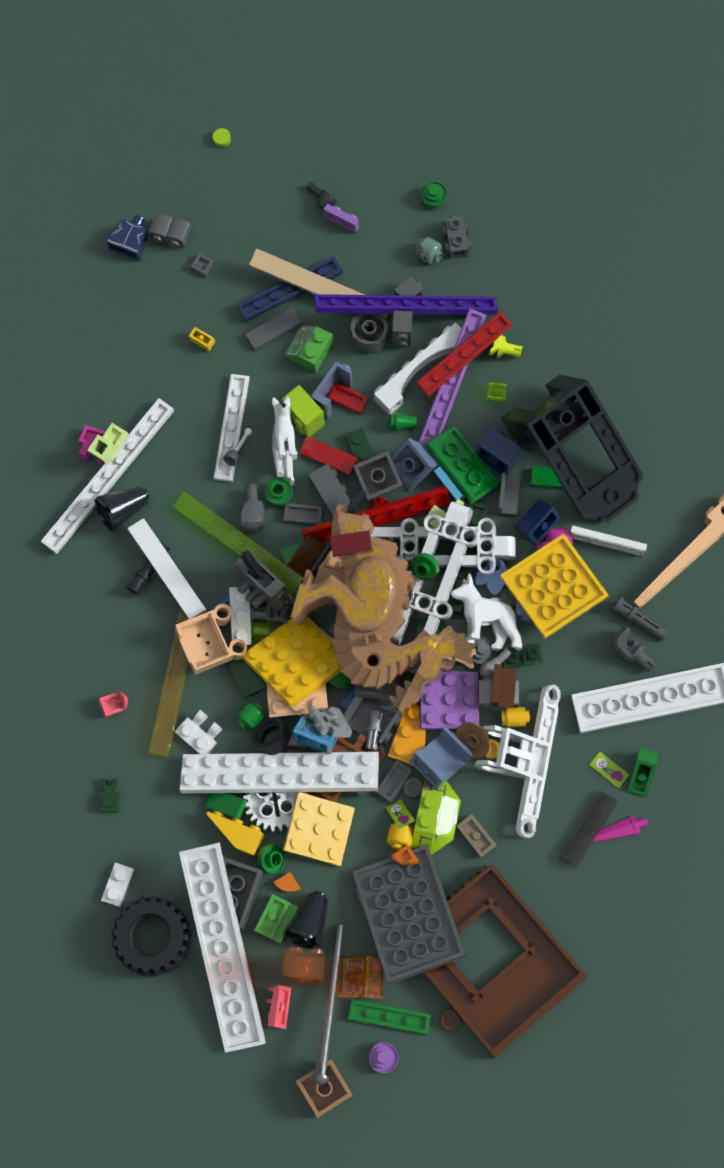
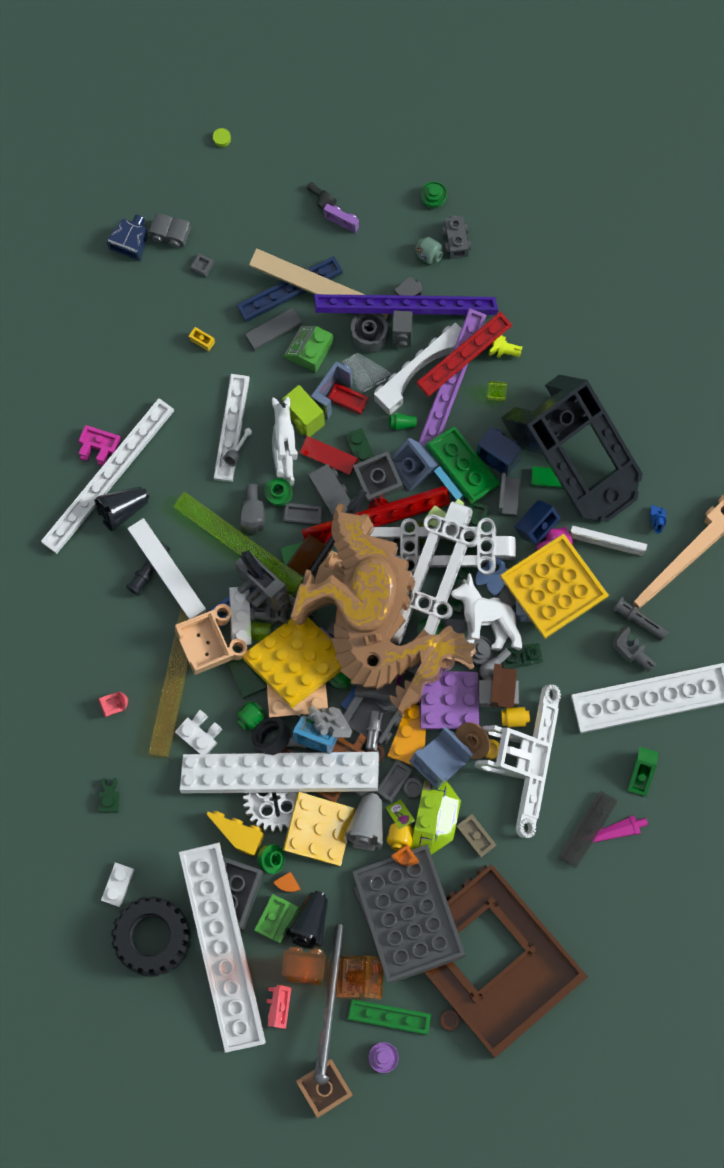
(107, 447): yellowish green brick -> none
(226, 804): green tile -> none
(351, 543): dark red tile -> none
(366, 372): none -> clear wing
(366, 824): none -> light grey cone
(424, 566): green plate -> none
(609, 769): lime sticker -> none
(657, 518): none -> blue piece

